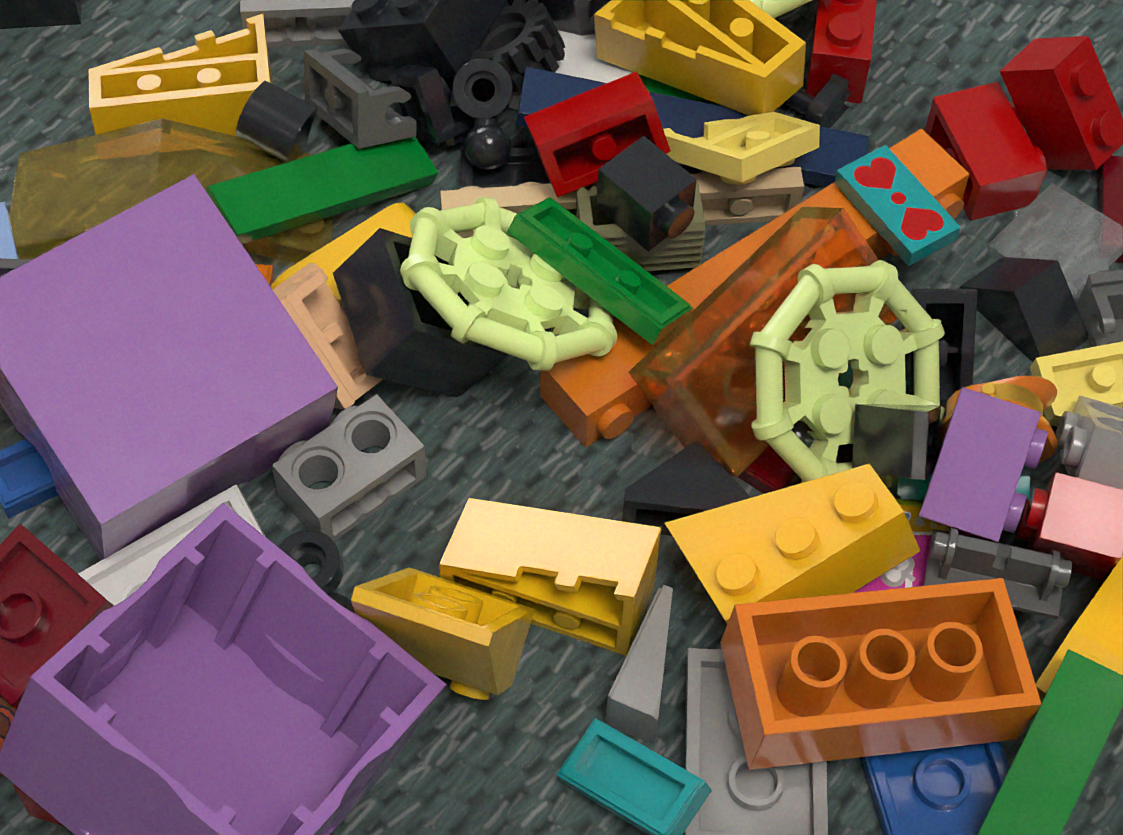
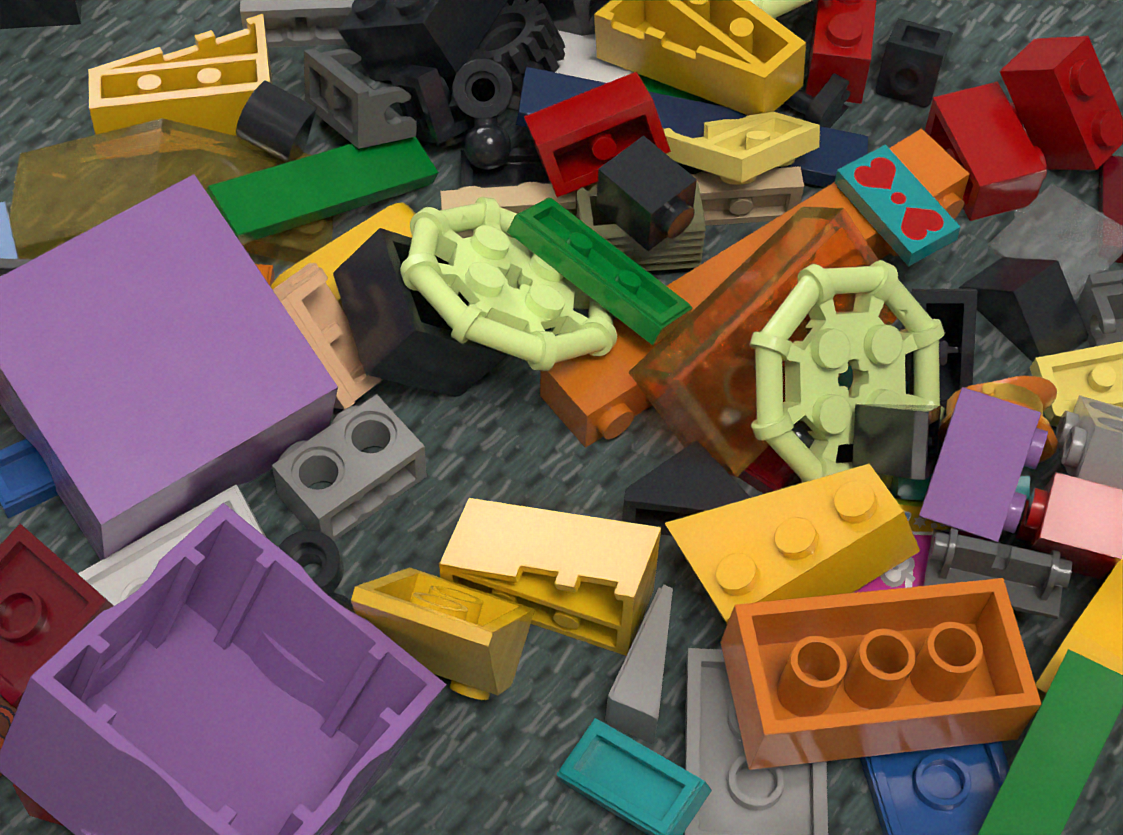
(913, 62): none -> black bracket

